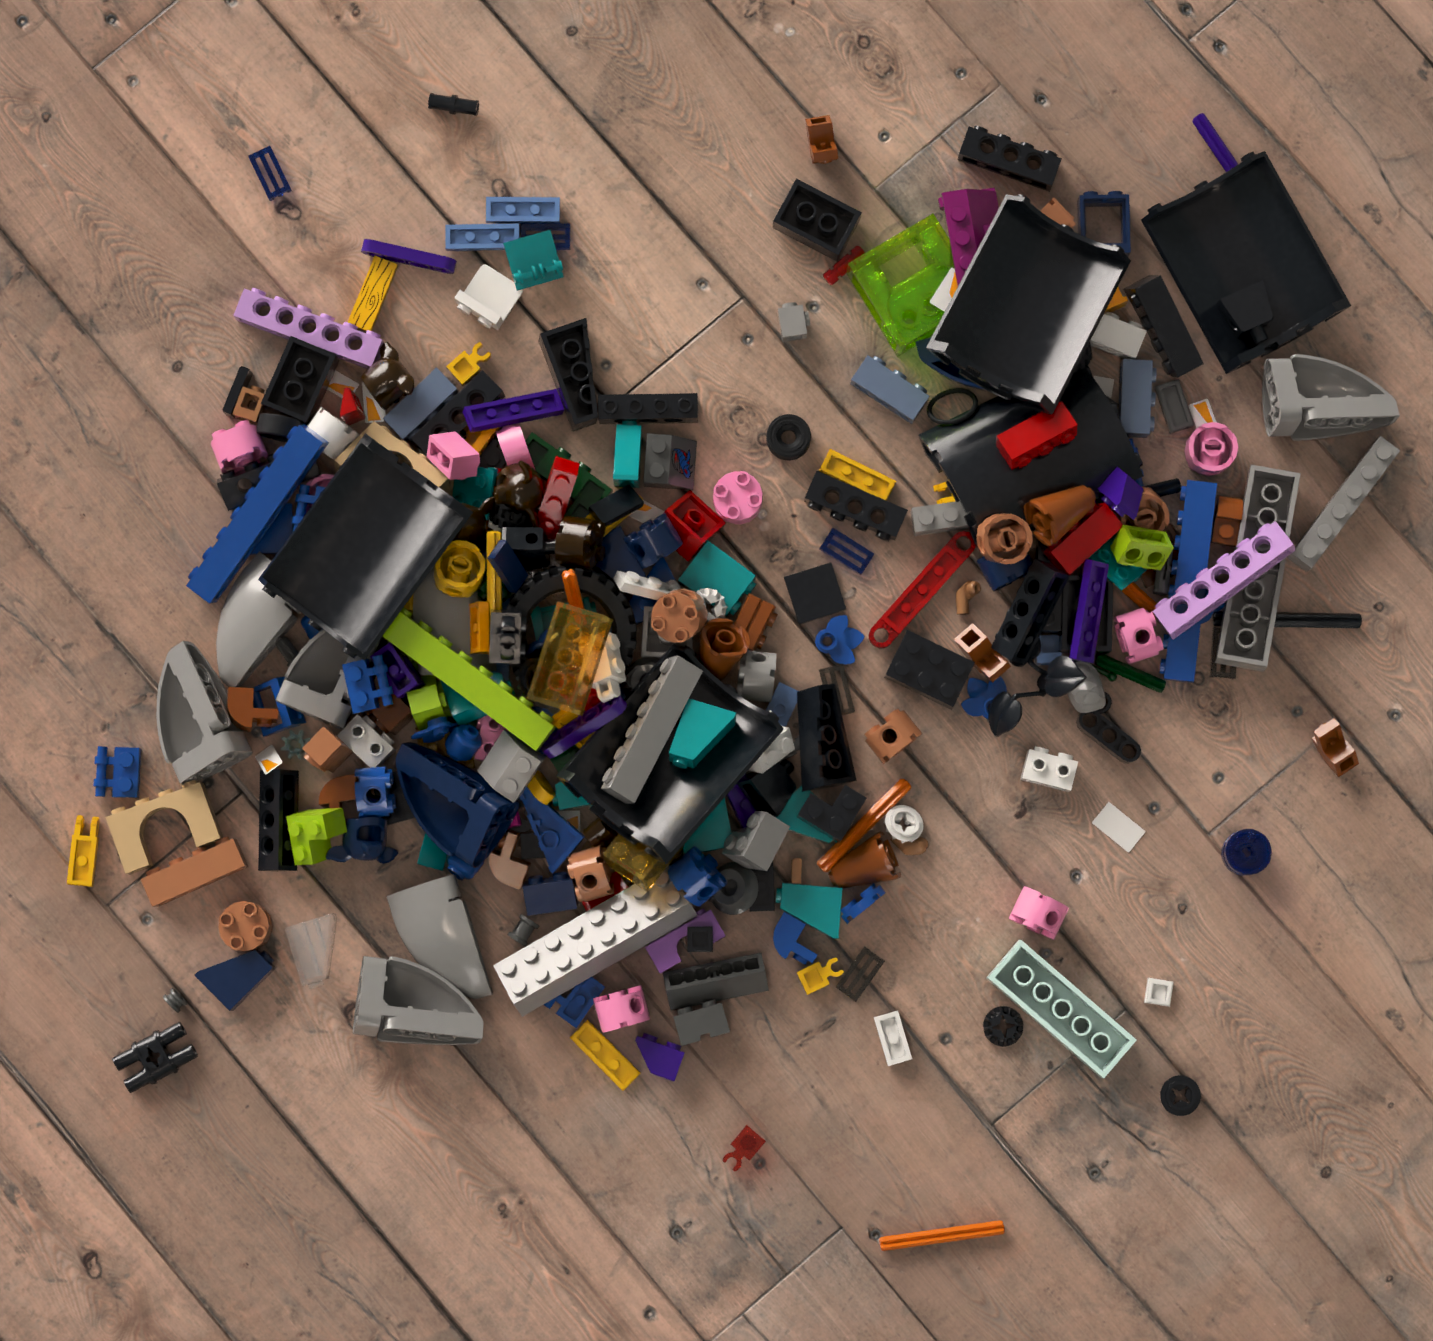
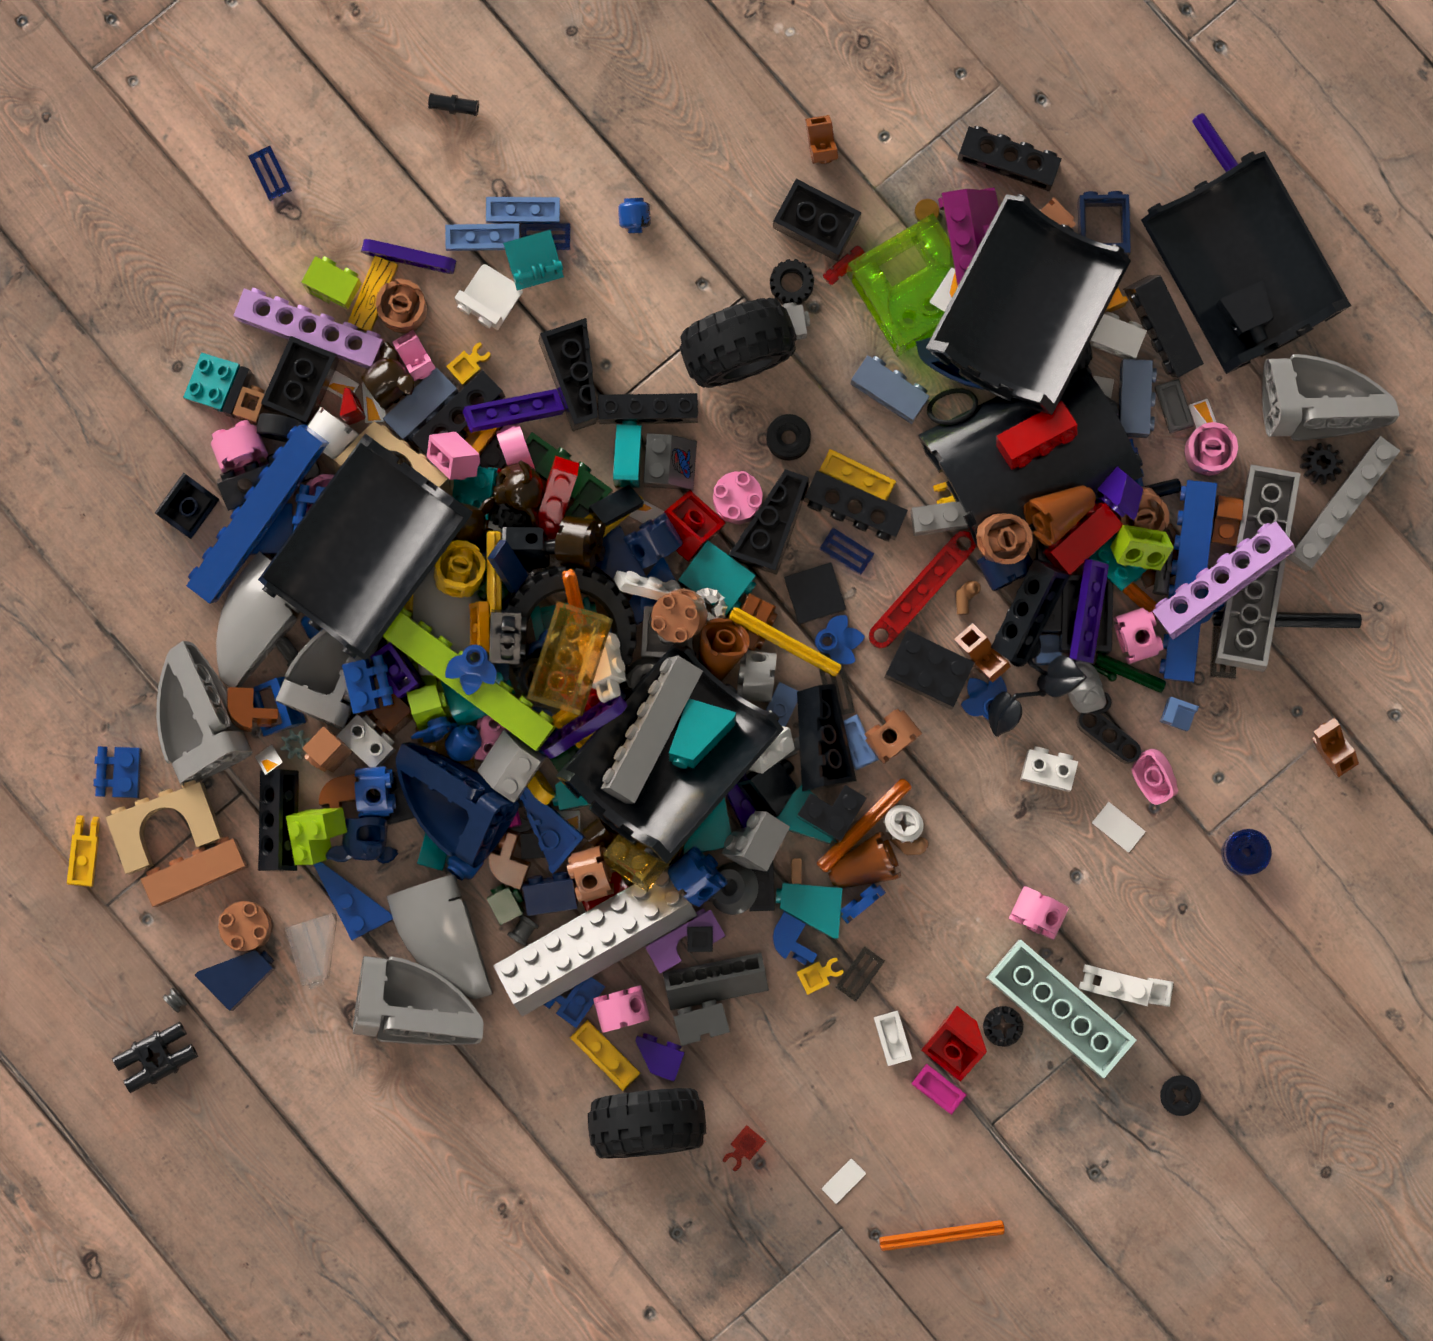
(187, 506): none -> black slope
(211, 381): none -> teal hinge
(330, 282): none -> lime brick
(355, 909): none -> blue wing
(401, 306): none -> nougat brick
(414, 355): none -> bright pink brick
(470, 672): none -> blue plate
(506, 903): none -> brick
(634, 215): none -> blue head
(646, 1123): none -> black tyre
(738, 342): none -> black tyre
(770, 530): none -> black wedge
(785, 641): none -> yellow axle
(791, 267): none -> black tyre
(843, 1181): none -> white sticker
(860, 751): none -> medium blue plate
(925, 208): none -> pearl gold tile
(938, 1089): none -> dark pink tile
(956, 1044): none -> red slope
(1117, 985): none -> white plate
(1155, 776): none -> bright pink piece
(1178, 713): none -> medium blue panel
(1327, 457): none -> black gear

